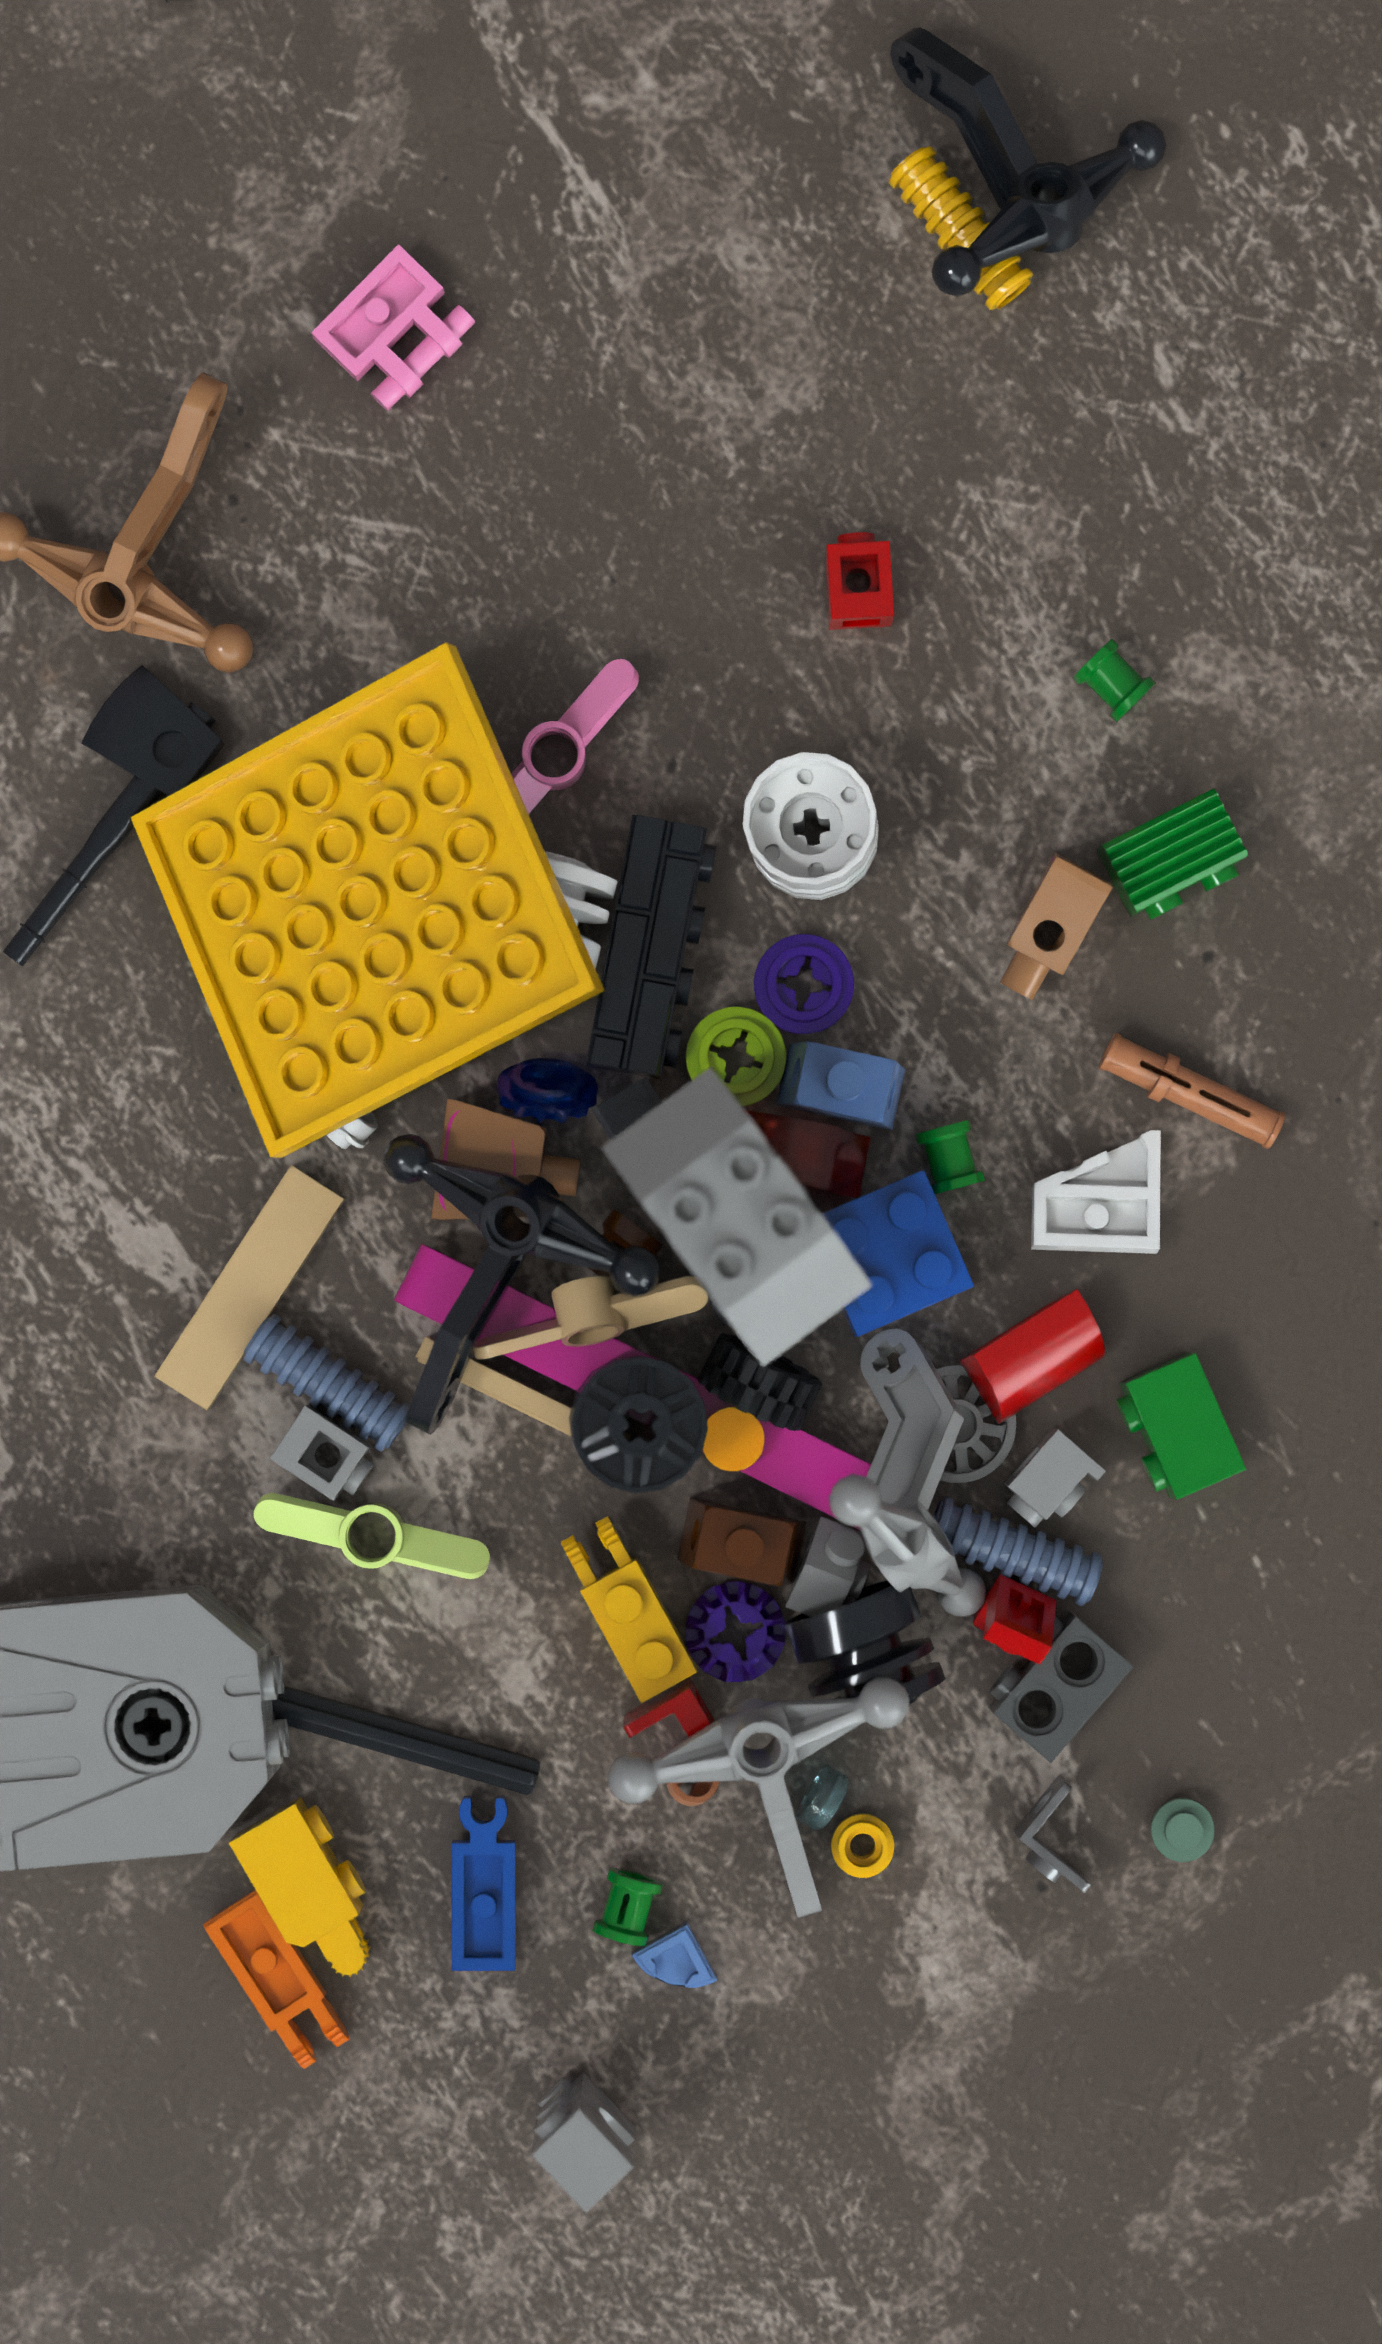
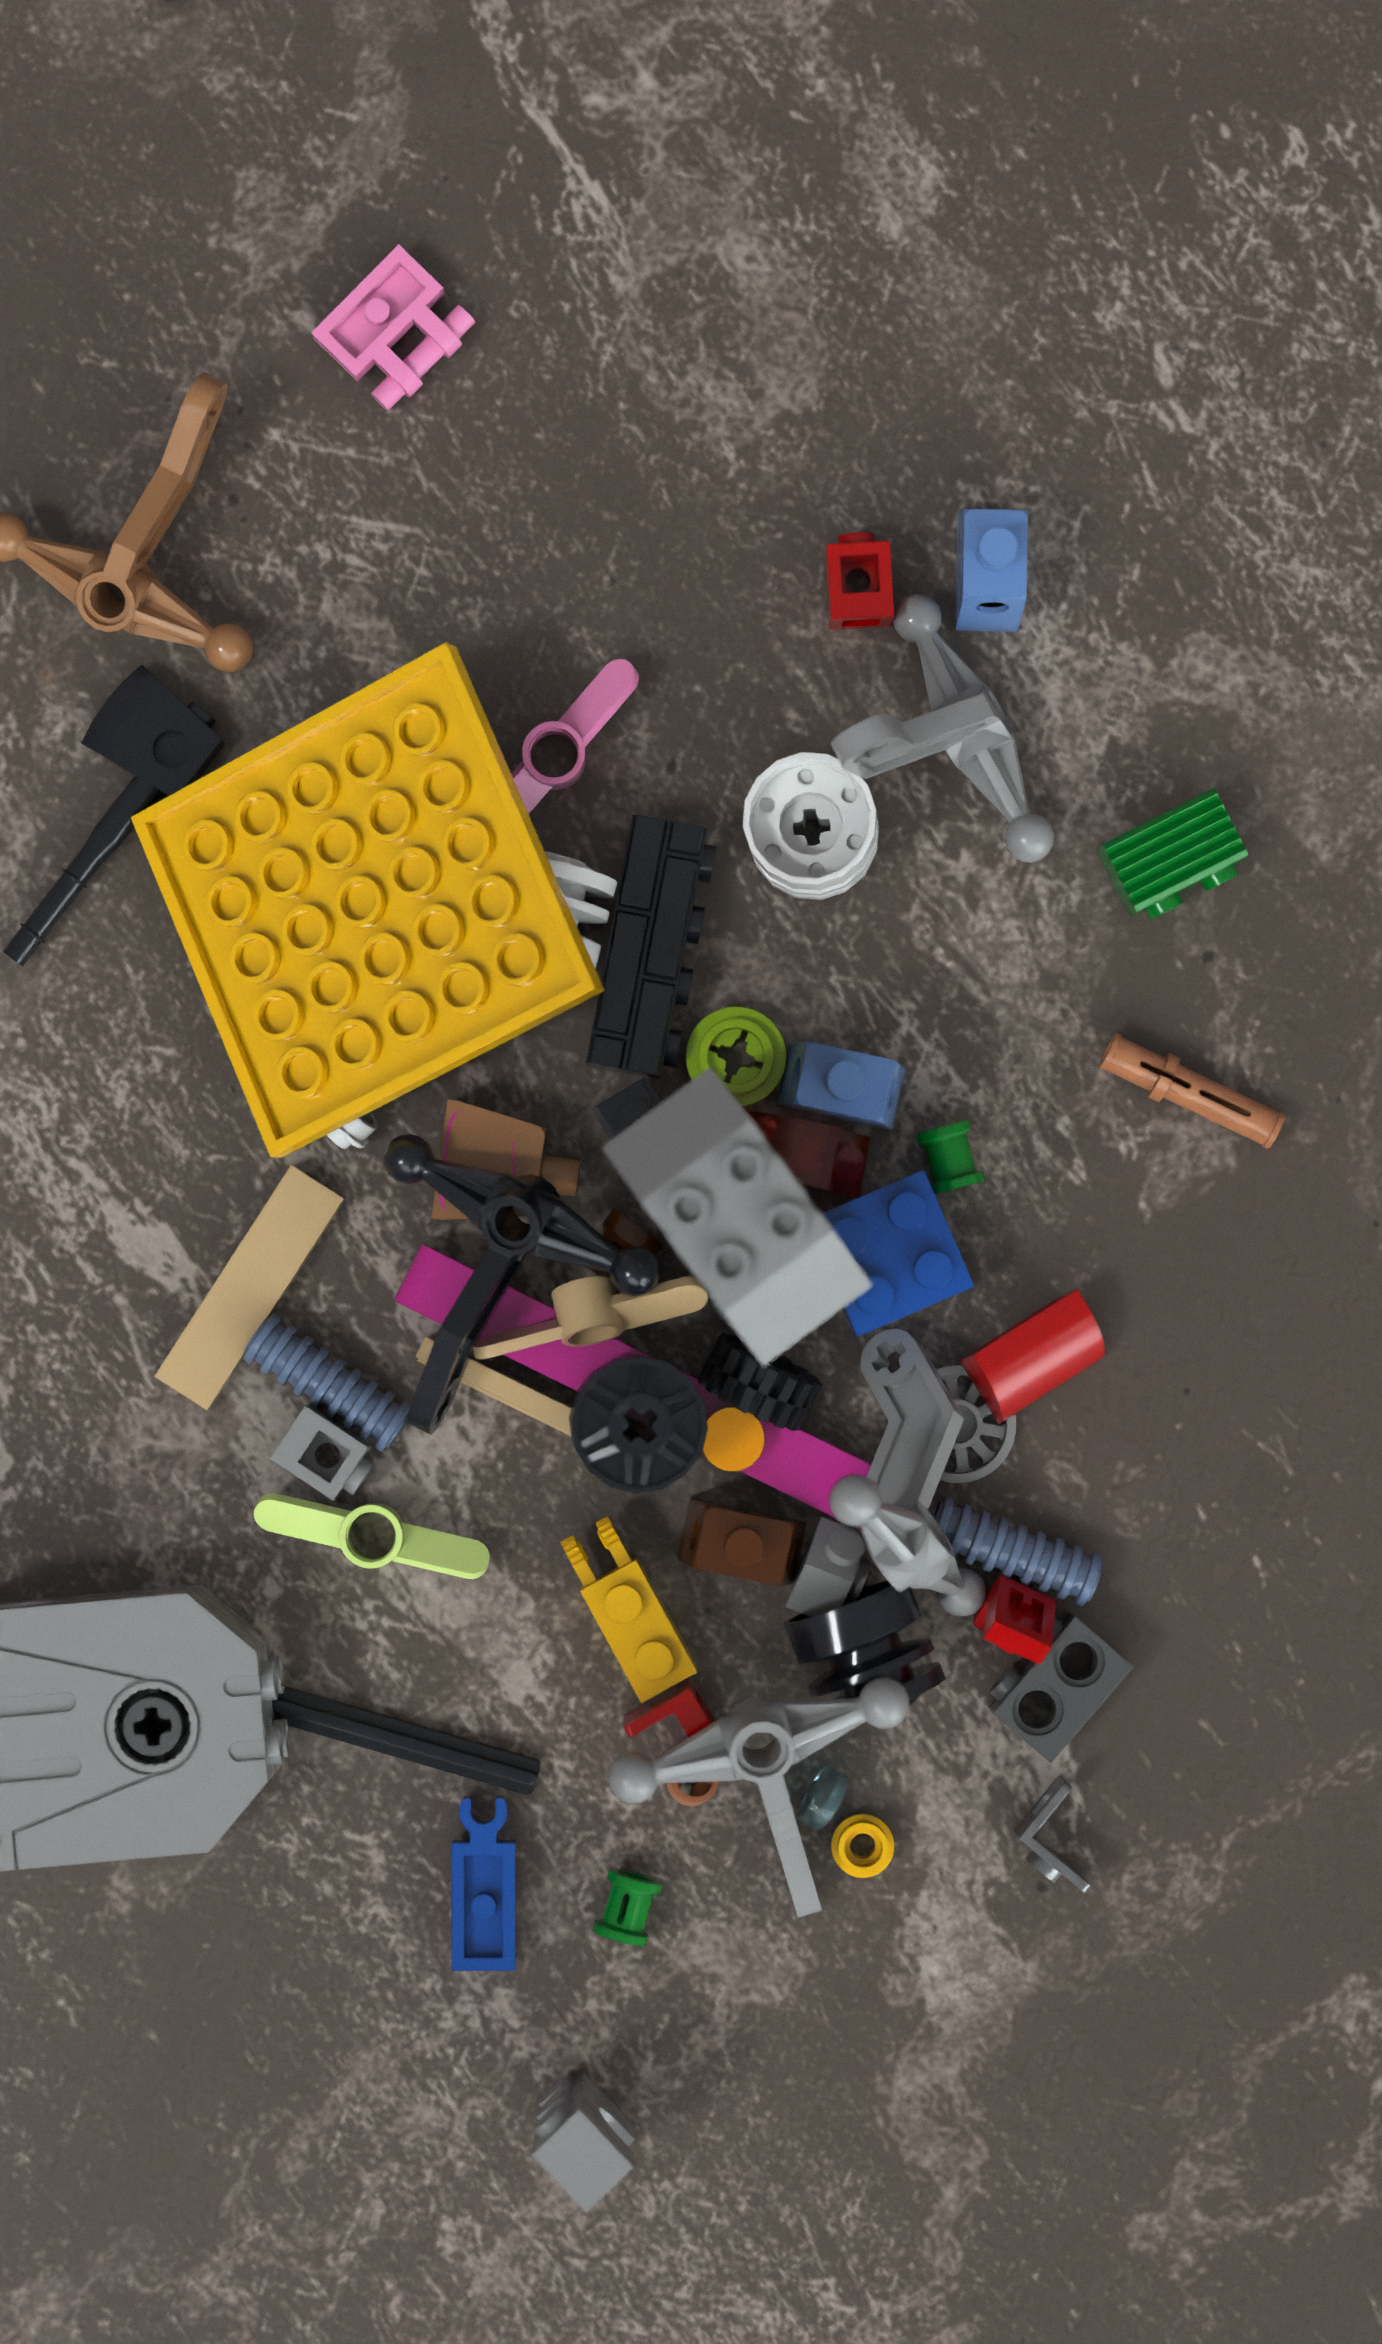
(273, 1975): orange hinge -> none
(305, 1883): yellow hinge -> none
(547, 1089): clear blue gear -> none
(676, 1959): medium blue tile -> none
(750, 1605): dark purple gear -> none
(827, 965): dark purple gear -> none
(955, 221): yellow piece -> none
(962, 721): none -> light grey piece
(991, 569): none -> medium blue torso
(1038, 202): black piece -> none
(1050, 1478): light grey brick -> none
(1064, 895): medium nougat torso -> none
(1103, 1202): white wing -> none
(1114, 680): green bush -> none
(1180, 1427): green brick -> none
(1182, 1829): sand green plate -> none

